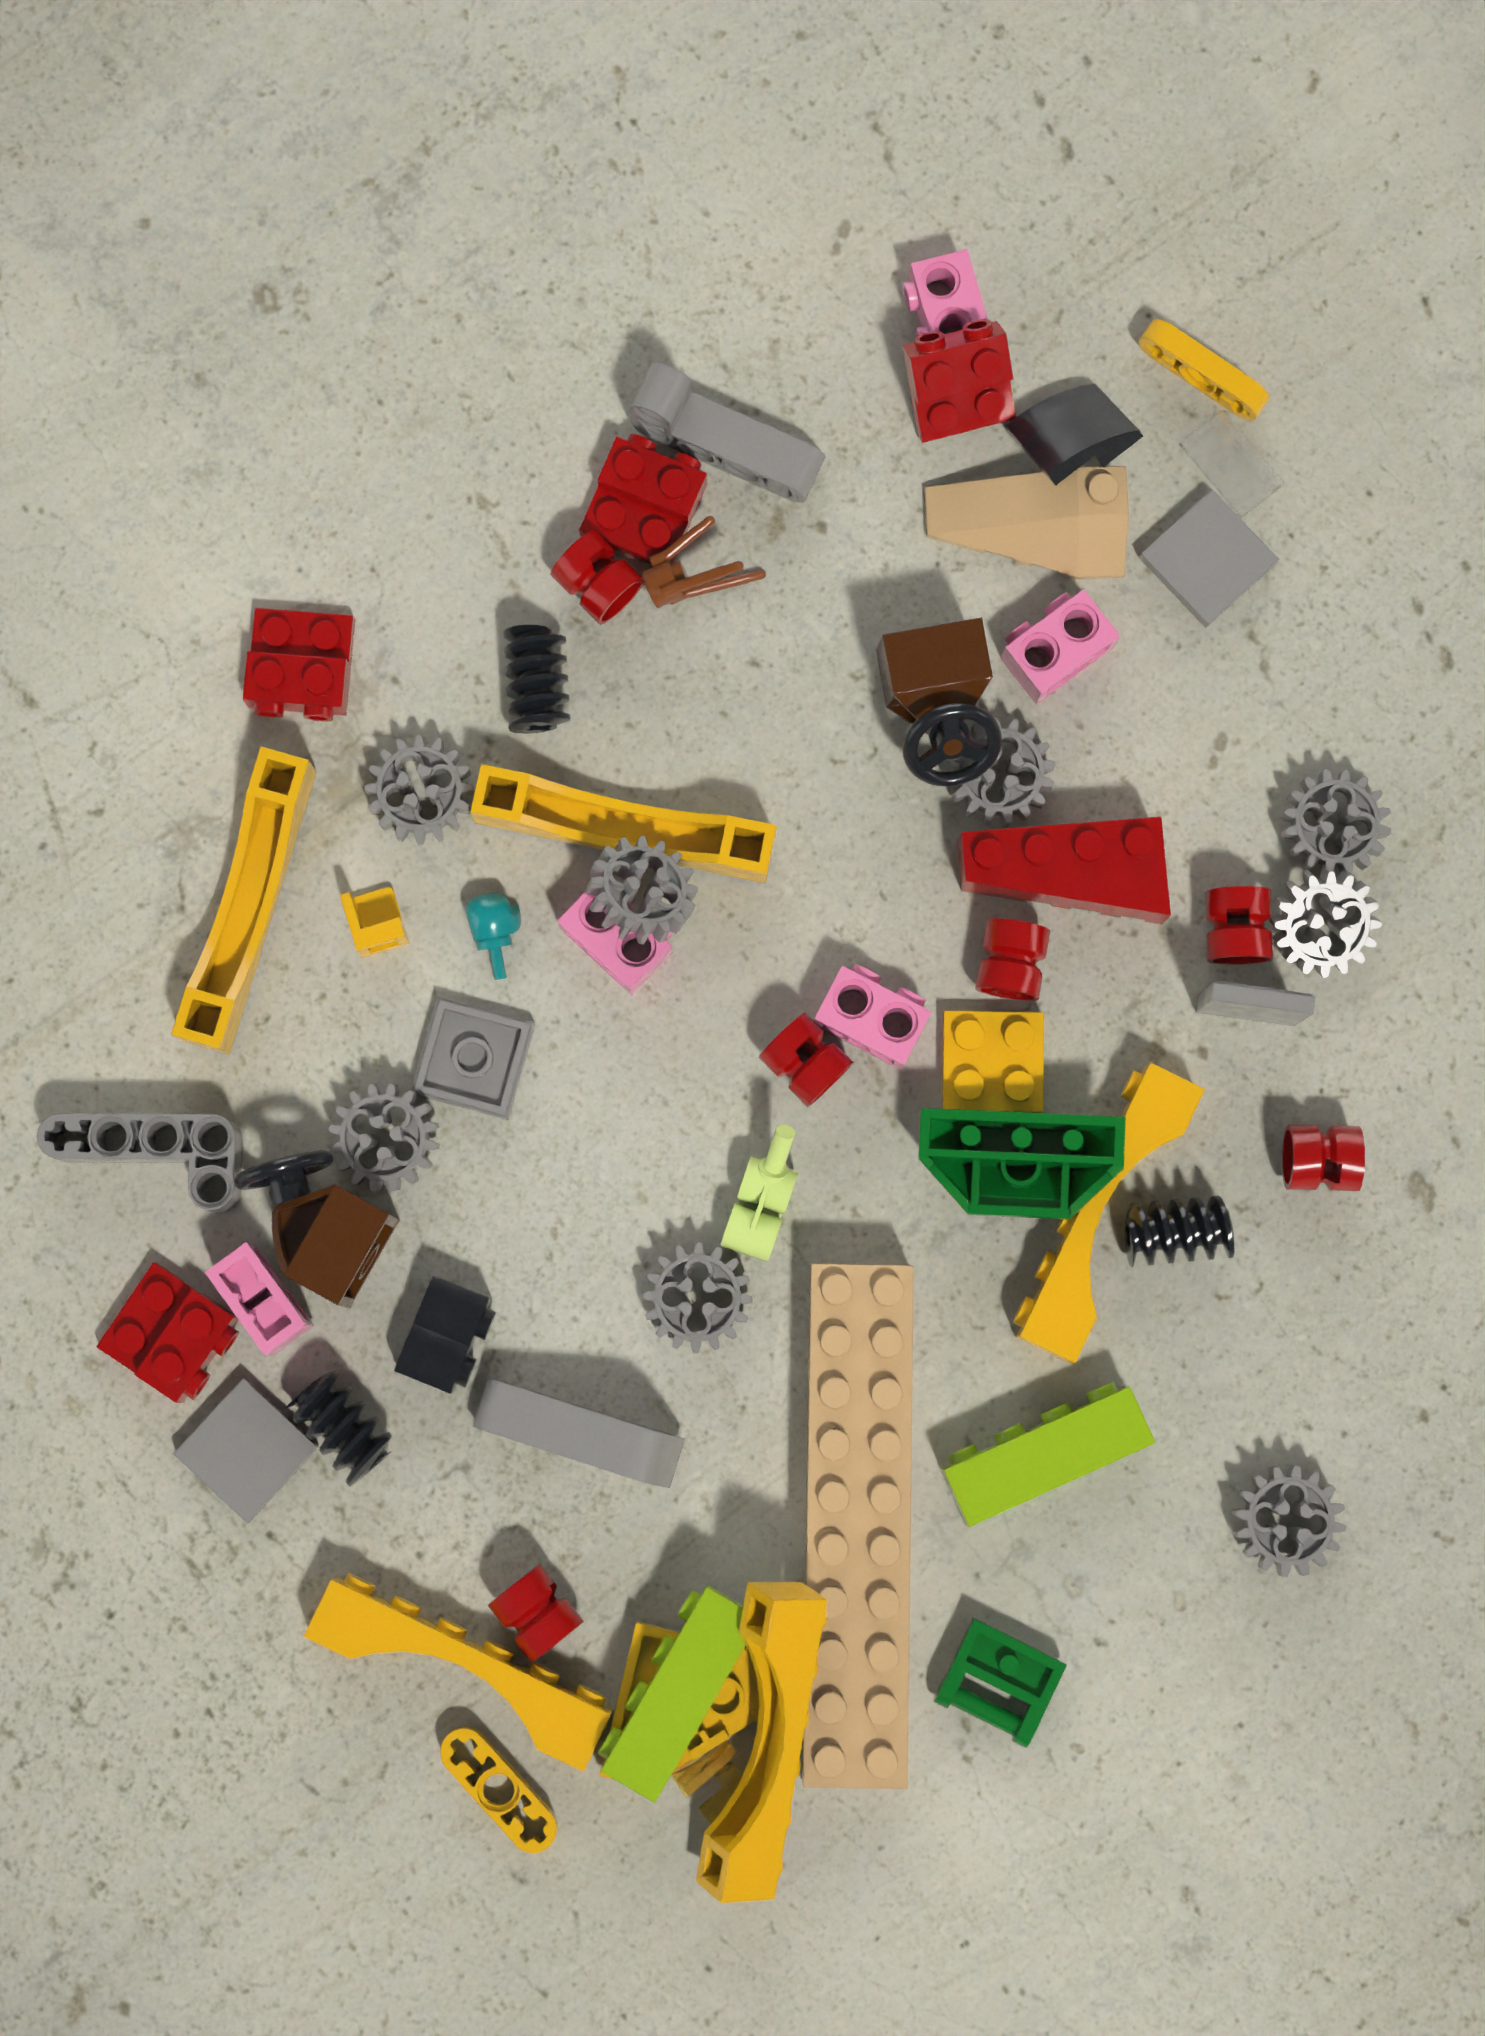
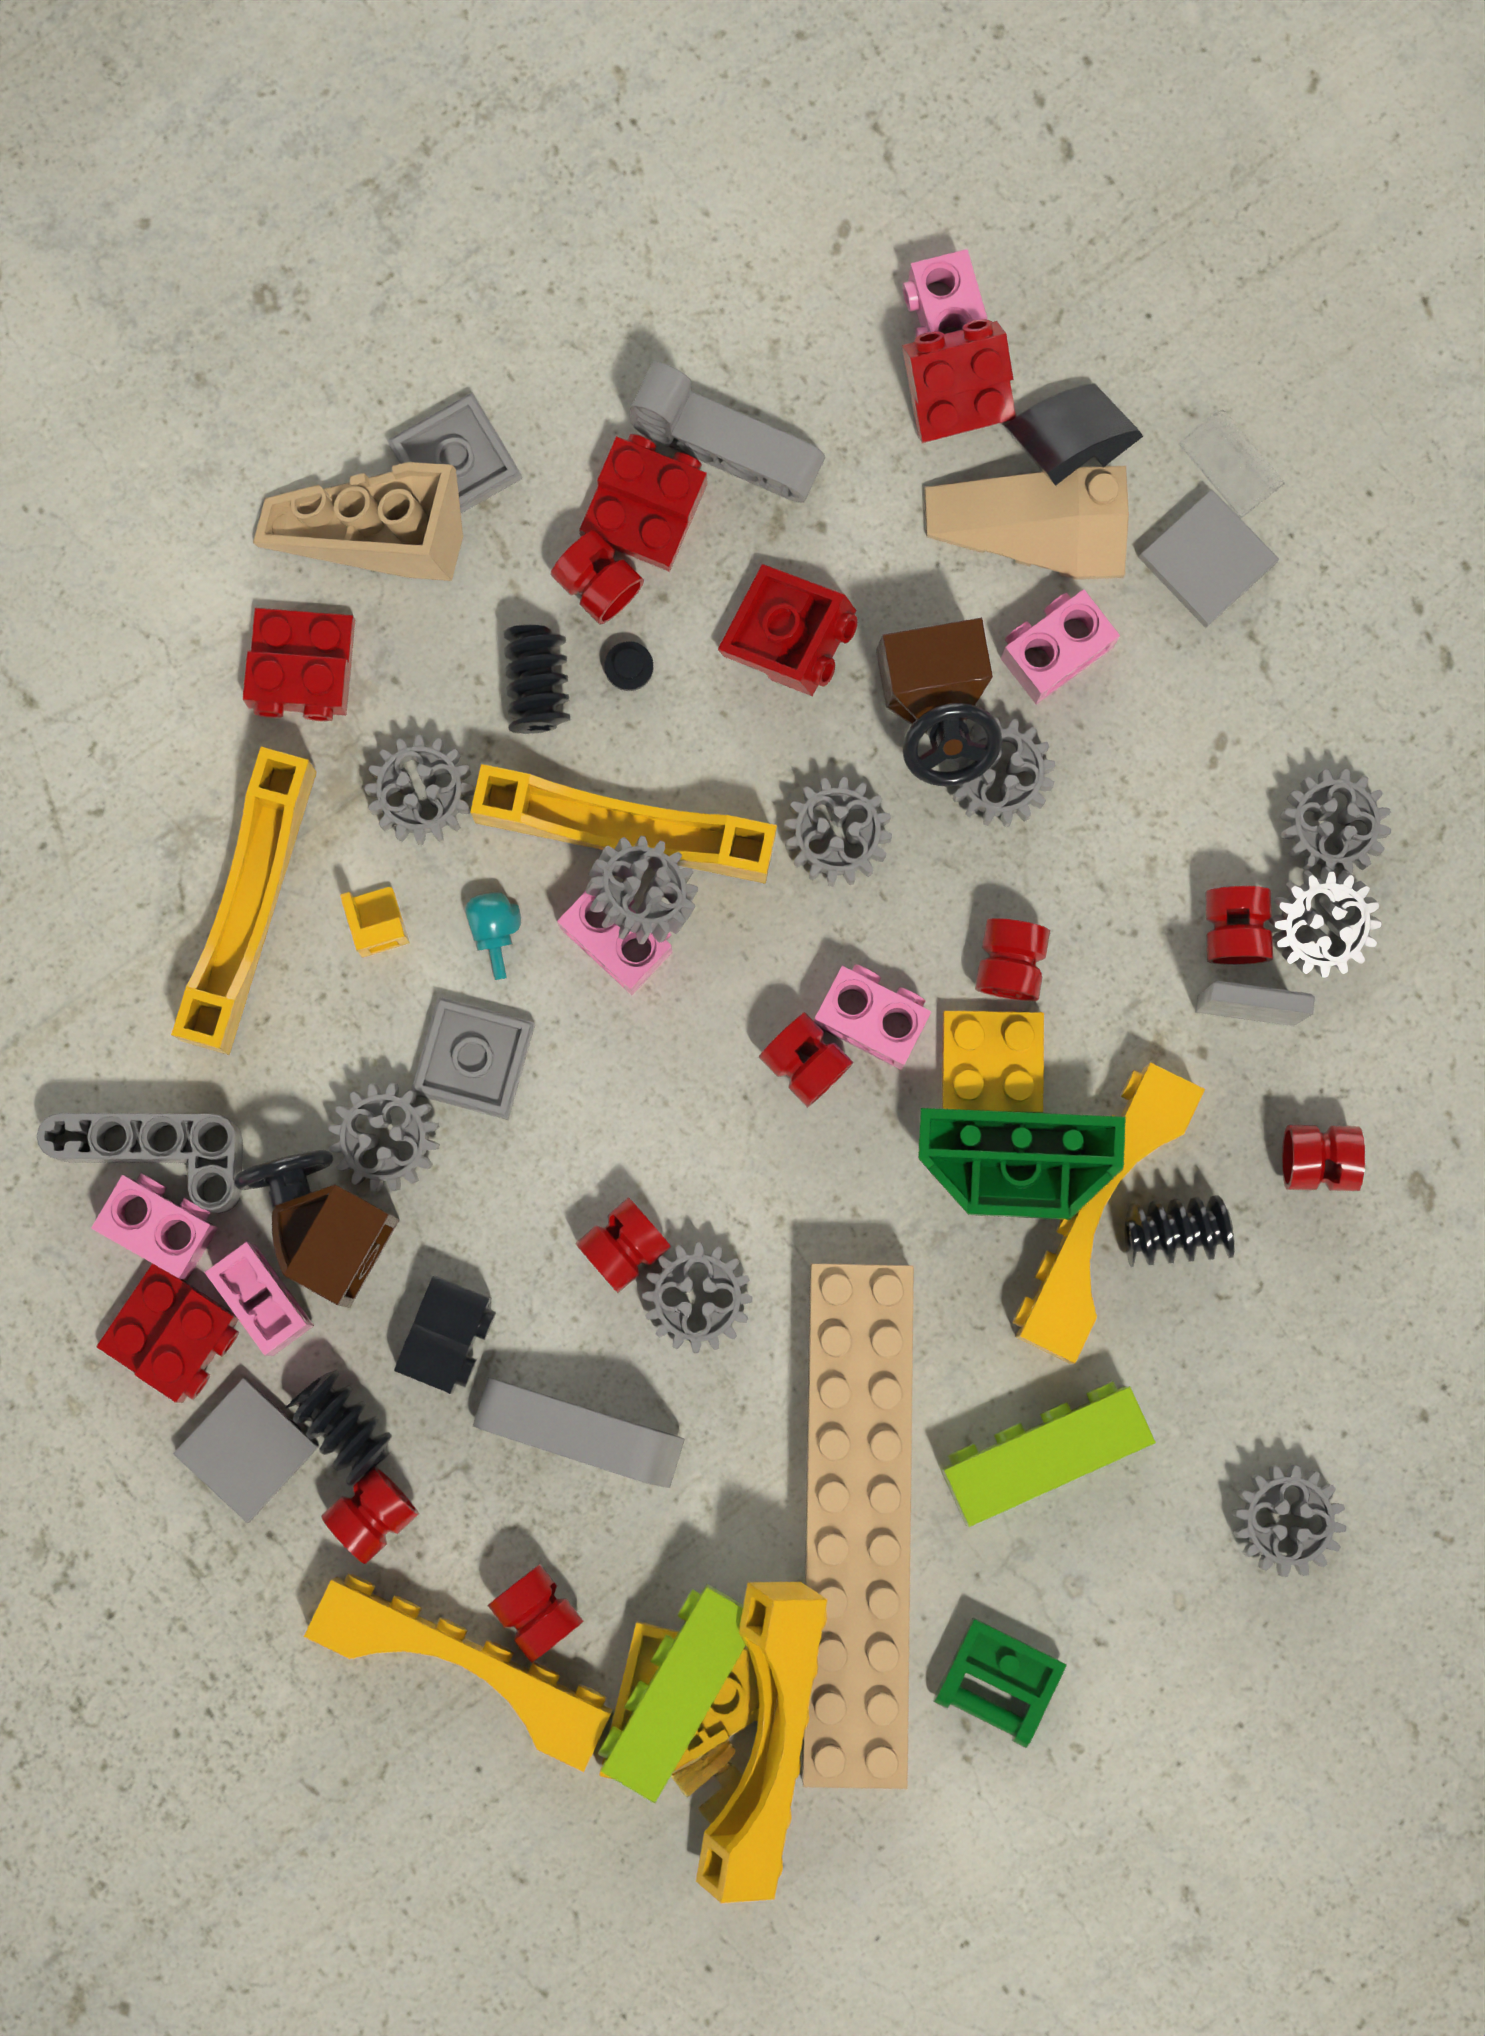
(150, 1236): none -> bright pink brick
(369, 1515): none -> red wheel
(381, 523): none -> tan wedge
(466, 440): none -> light grey tile
(533, 1809): yellow beam -> none
(623, 1245): none -> red wheel
(628, 666): none -> black plate
(670, 582): dark orange plant -> none
(762, 1199): yellowish green beam -> none
(790, 629): none -> red plate
(809, 828): none -> light grey gear
(1083, 866): red wedge -> none
(1203, 369): yellow beam -> none

